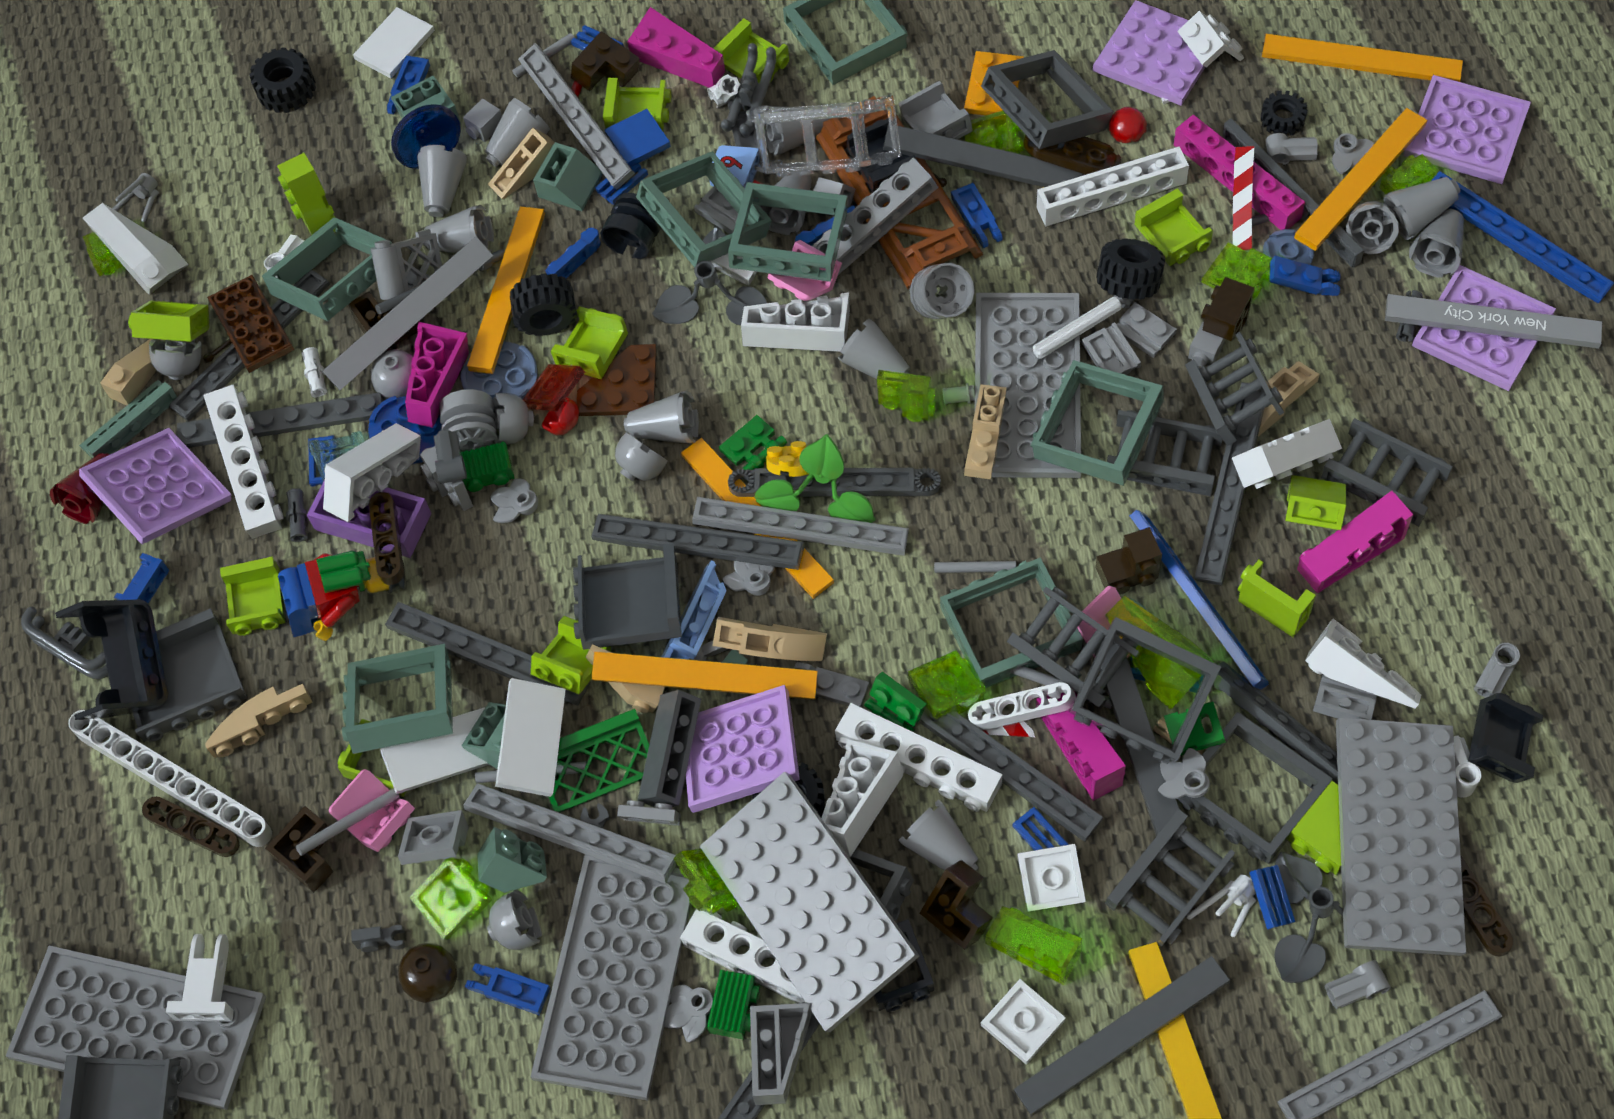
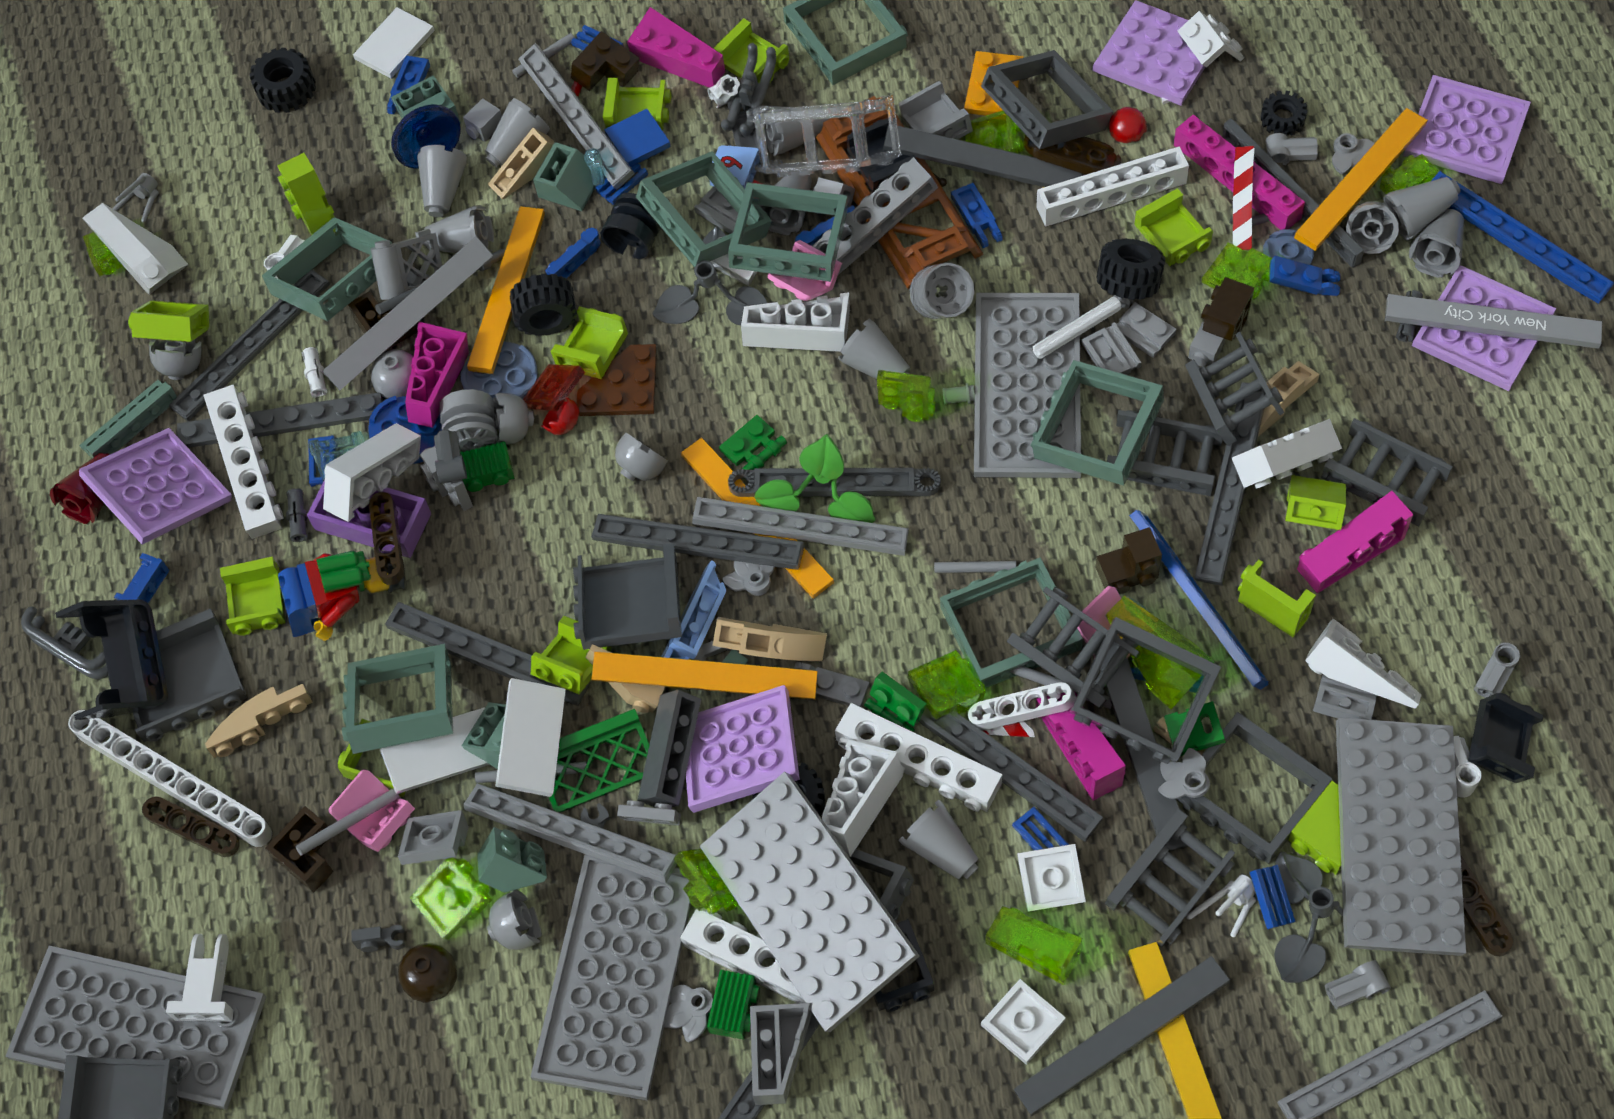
(129, 375): tan slope -> none
(210, 356): dark brown hinge -> none
(250, 323): reddish brown tile -> none
(510, 989): blue hinge -> none
(514, 501): light grey plate -> none
(594, 162): none -> clear light blue arm
(665, 420): light grey cone -> none
(786, 459): yellow plate -> none
(952, 908): dark brown brick -> none
(985, 432): tan slope -> none
(1277, 720): dark grey plate -> none
(1360, 58): light orange tile -> none

